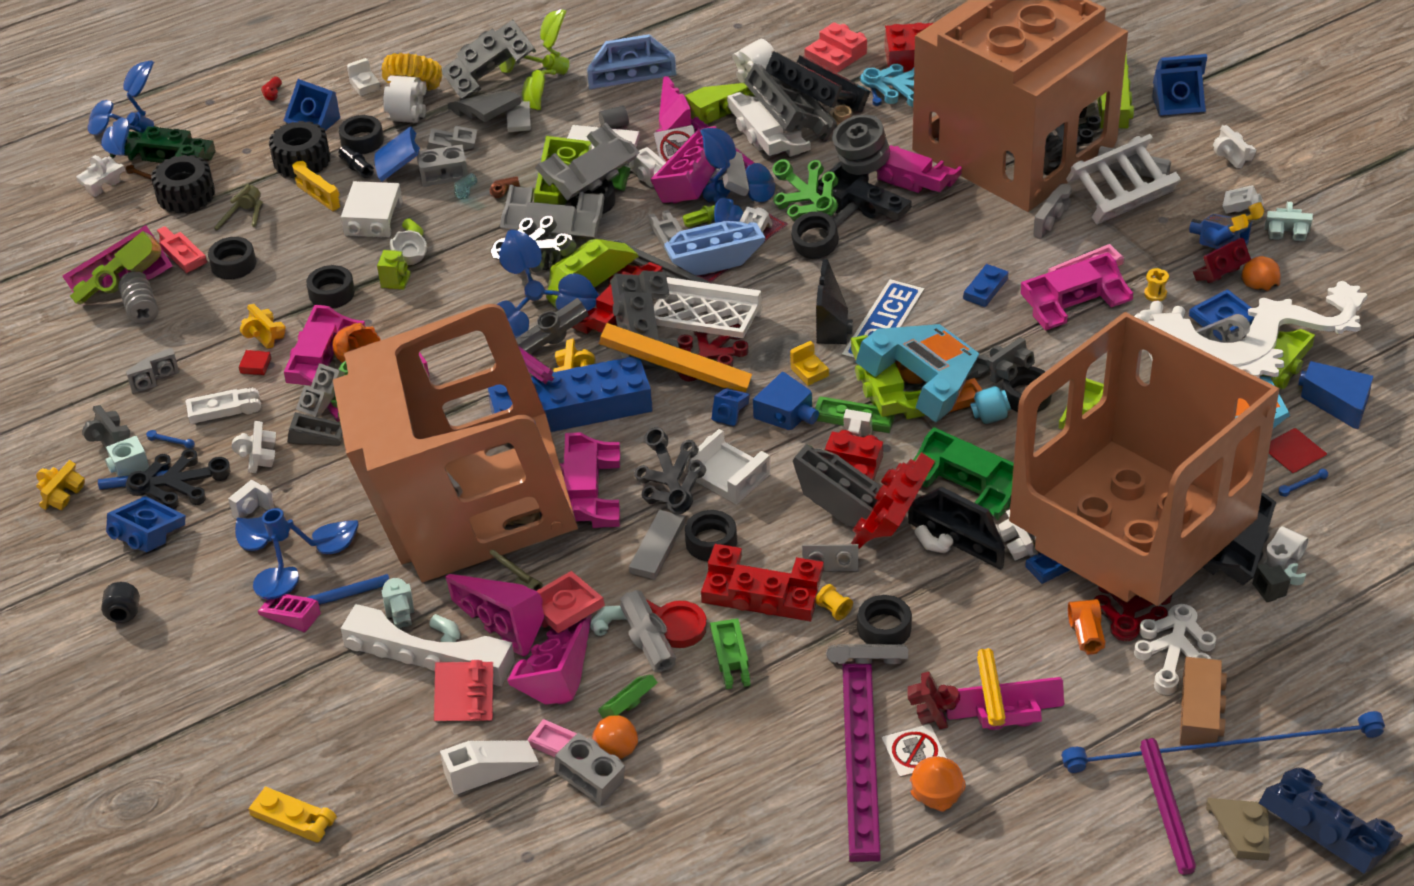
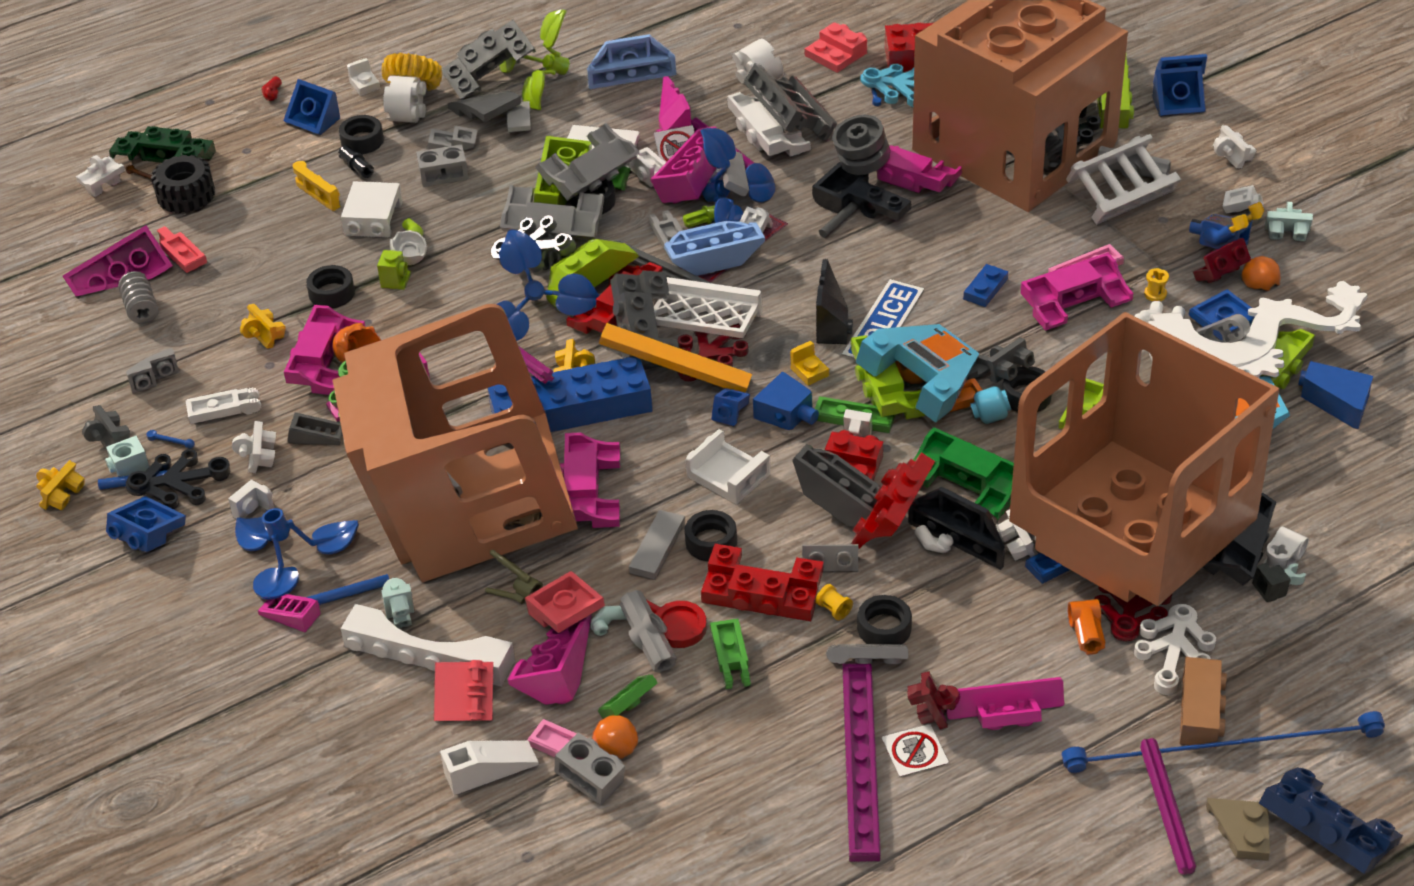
(116, 135): blue plant -> none
(120, 602): black head -> none
(134, 256): lime plate -> none
(228, 247): black tyre -> none
(247, 199): olive plant -> none
(255, 362): red tile -> none
(292, 814): yellow plate -> none
(299, 143): black tyre -> none
(318, 396): light grey slope -> none
(396, 154): blue slope -> none
(448, 627): light aqua arm -> none
(462, 187): clear light blue arm -> none
(501, 186): copper arm -> none
(502, 606): dark pink wedge -> none
(552, 326): dark grey piece -> none
(614, 117): dark grey piece -> none
(658, 441): black plant -> none
(712, 101): lime slope -> none
(817, 81): black fence -> none
(817, 249): black tyre -> none
(823, 203): bright green plant -> none
(840, 113): tan plate -> none
(937, 782): orange hair -> none
(991, 687): yellow axle -> none
(1051, 209): light grey hinge -> none
(1285, 490): blue hinge -> none
(1295, 450): red sticker -> none

